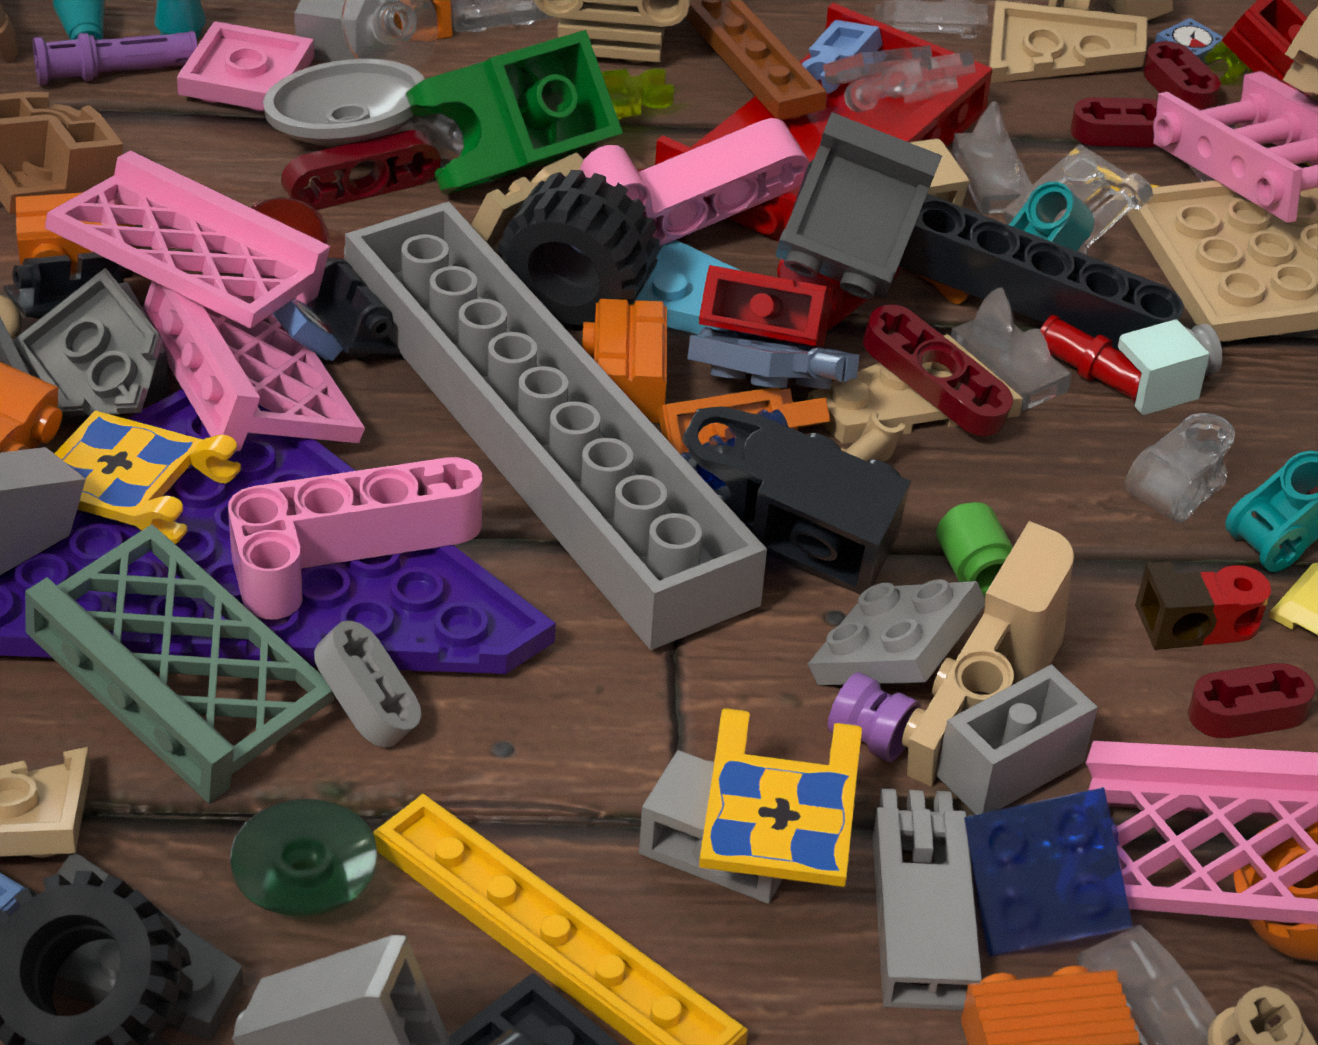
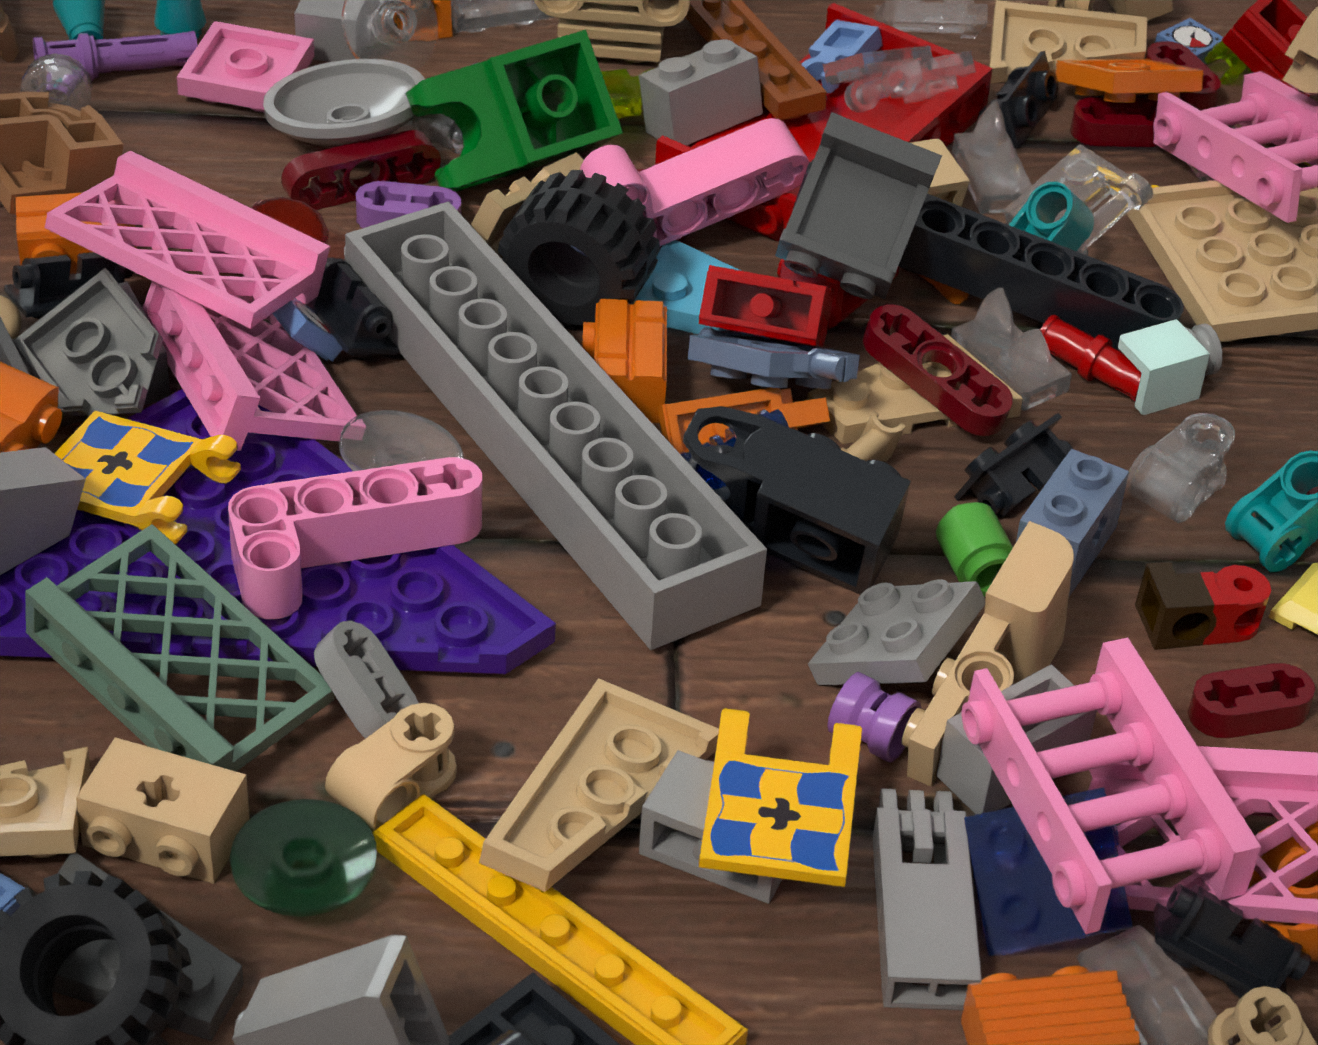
(58, 73): none -> clear head
(162, 810): none -> tan brick
(388, 200): none -> medium lavender beam
(394, 439): none -> clear dish
(395, 765): none -> tan piece
(590, 783): none -> tan wing
(701, 92): none -> light grey brick
(999, 477): none -> black hinge
(1026, 97): none -> black hinge
(1081, 505): none -> sand blue brick
(1125, 78): none -> orange plate
(1147, 736): none -> bright pink fence
(1198, 933): none -> black hinge

